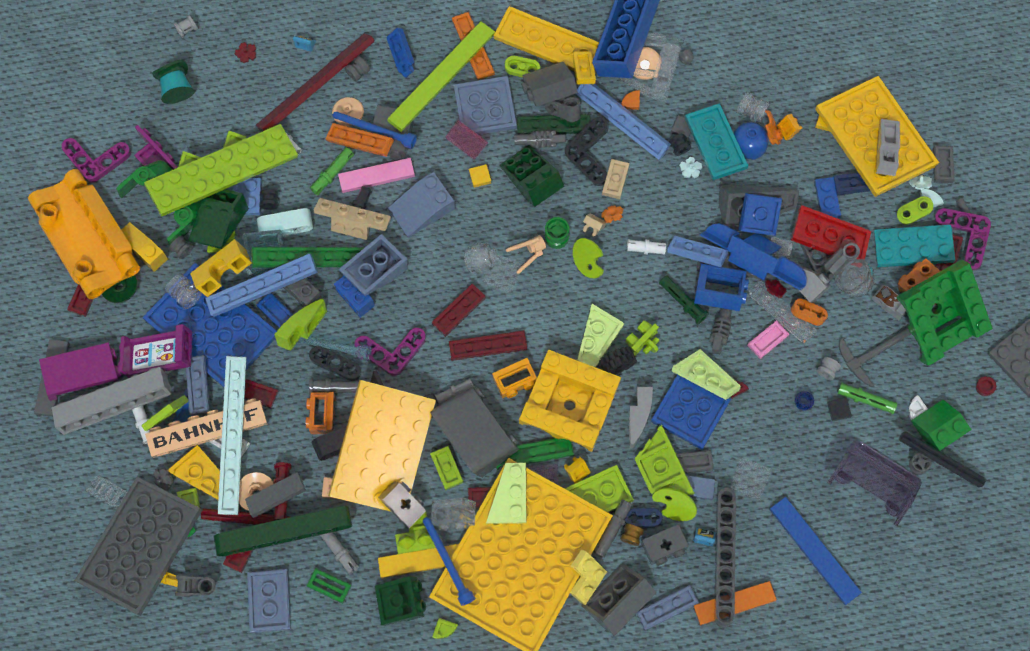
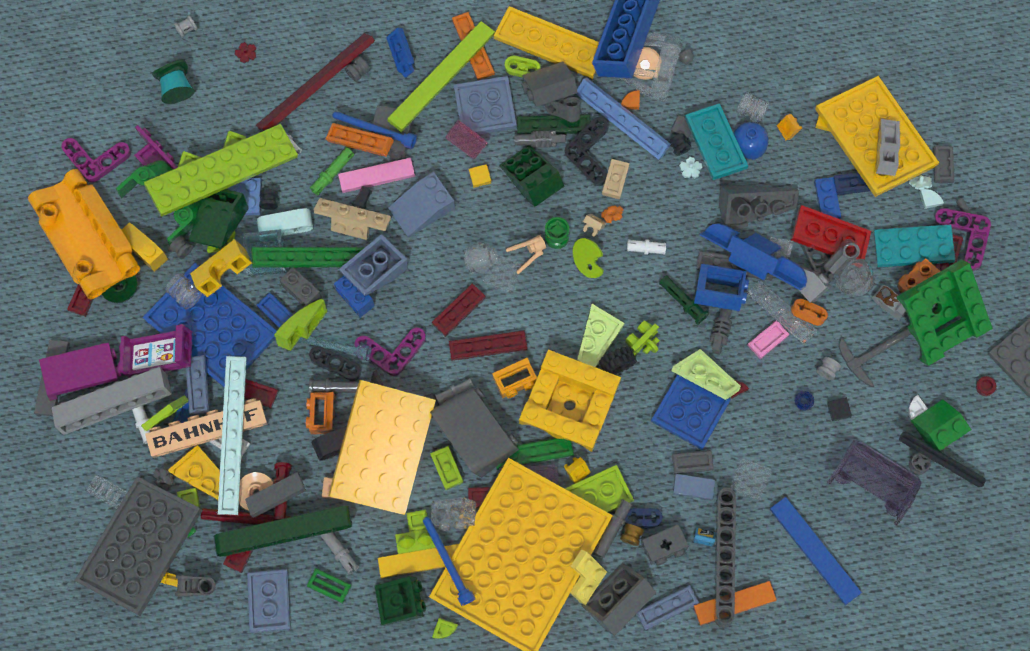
(261, 285): medium blue plate -> none
(304, 43): dark azure slope -> none
(350, 107): light nougat piece -> none
(392, 500): brick -> none
(510, 497): yellowish green wing -> none
(583, 67): yellow plate -> none
(639, 414): light grey slope -> none
(661, 465): lime wing -> none
(678, 508): lime piece -> none
(697, 251): medium blue tile -> none
(760, 214): blue tile -> none
(774, 134): orange plate -> none
(775, 288): dark red plant -> none
(846, 390): bright green pin -> none
(915, 210): lime plate -> none

